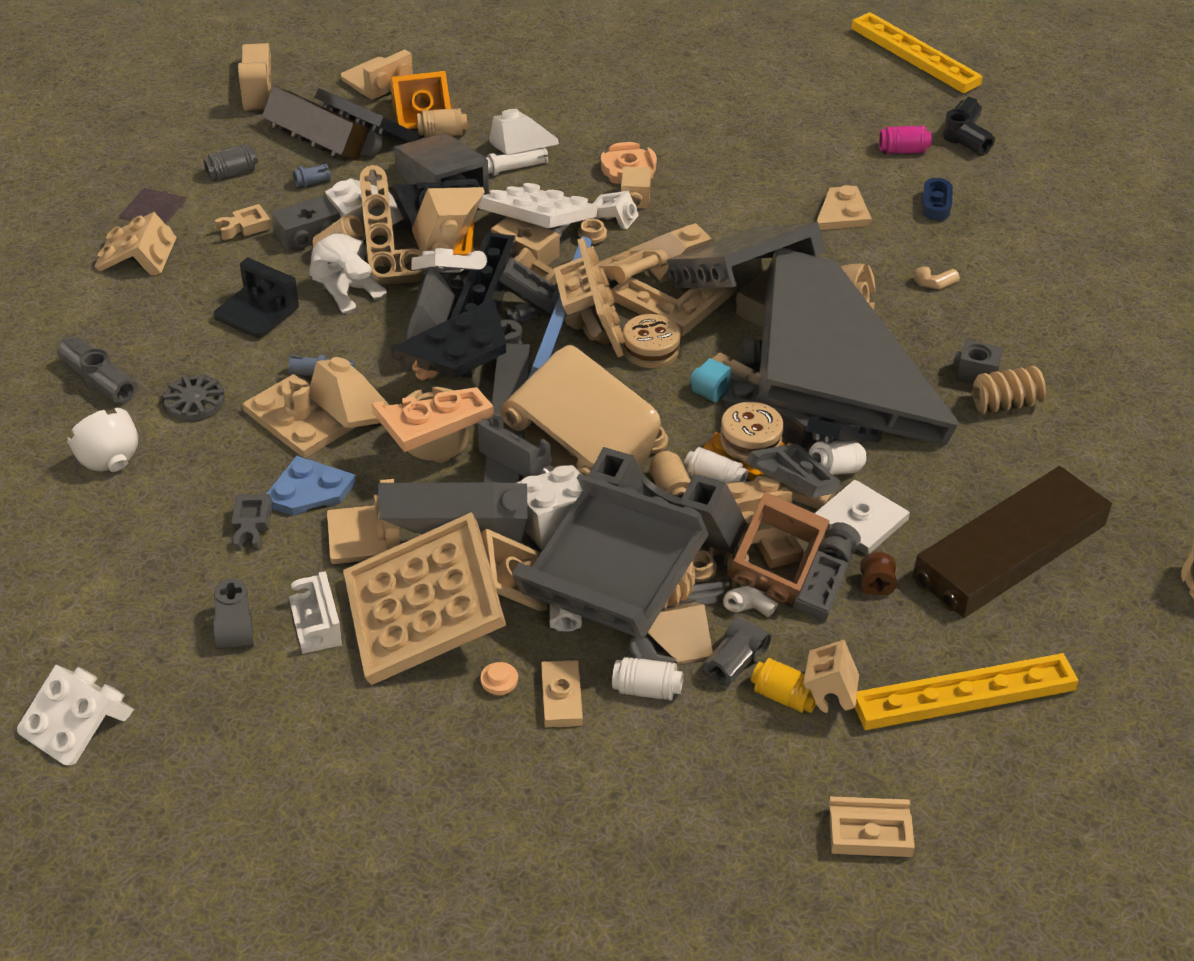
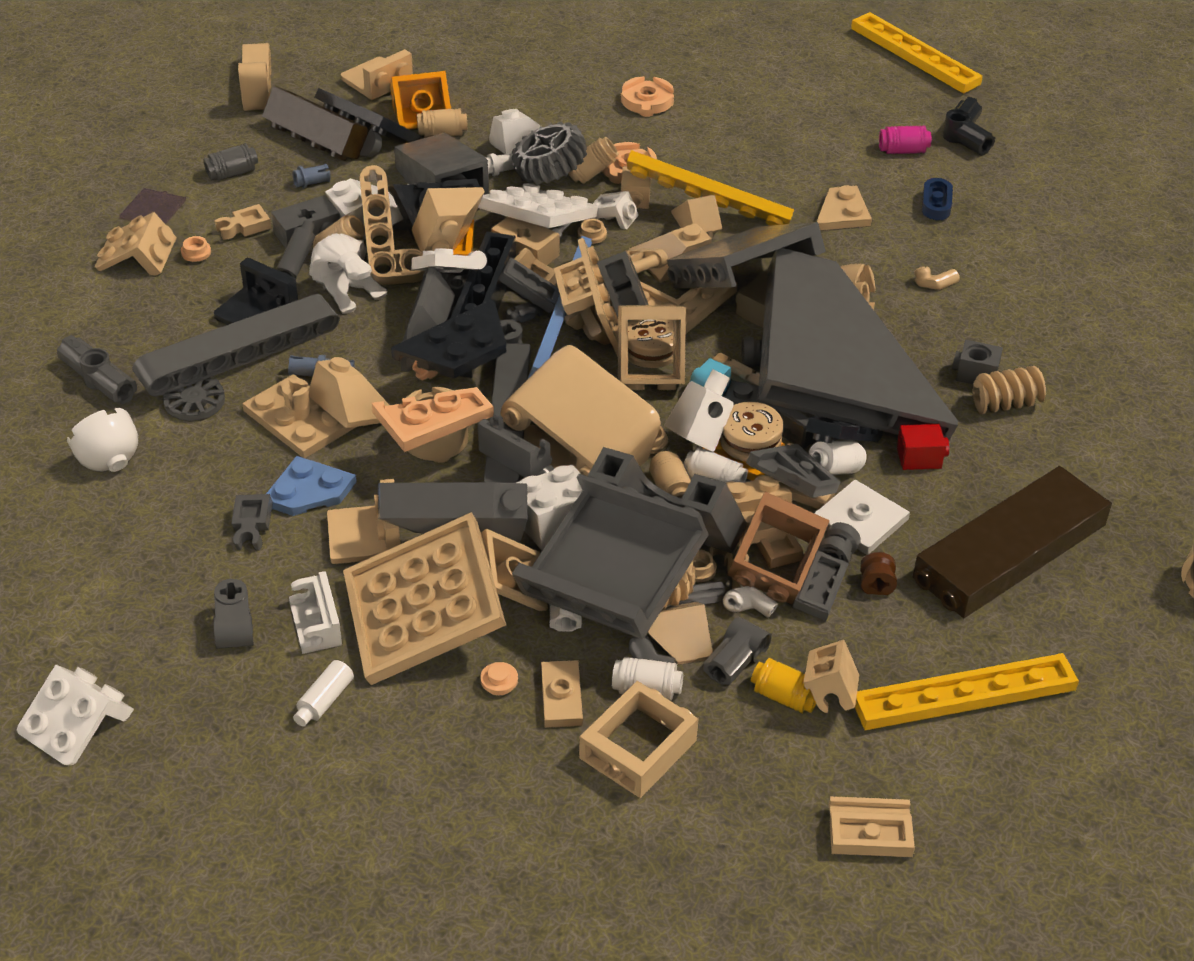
(195, 249): none -> light nougat plate
(234, 345): none -> dark grey beam
(297, 249): none -> dark grey cylinder
(323, 692): none -> white cylinder
(549, 153): none -> dark grey gear
(599, 156): none -> tan head
(621, 765): none -> tan window
(622, 281): none -> dark grey brick
(647, 96): none -> light nougat plate
(652, 312): none -> tan window
(697, 186): none -> yellow plate
(700, 211): none -> tan slope
(702, 412): none -> white torso
(922, 446): none -> red brick

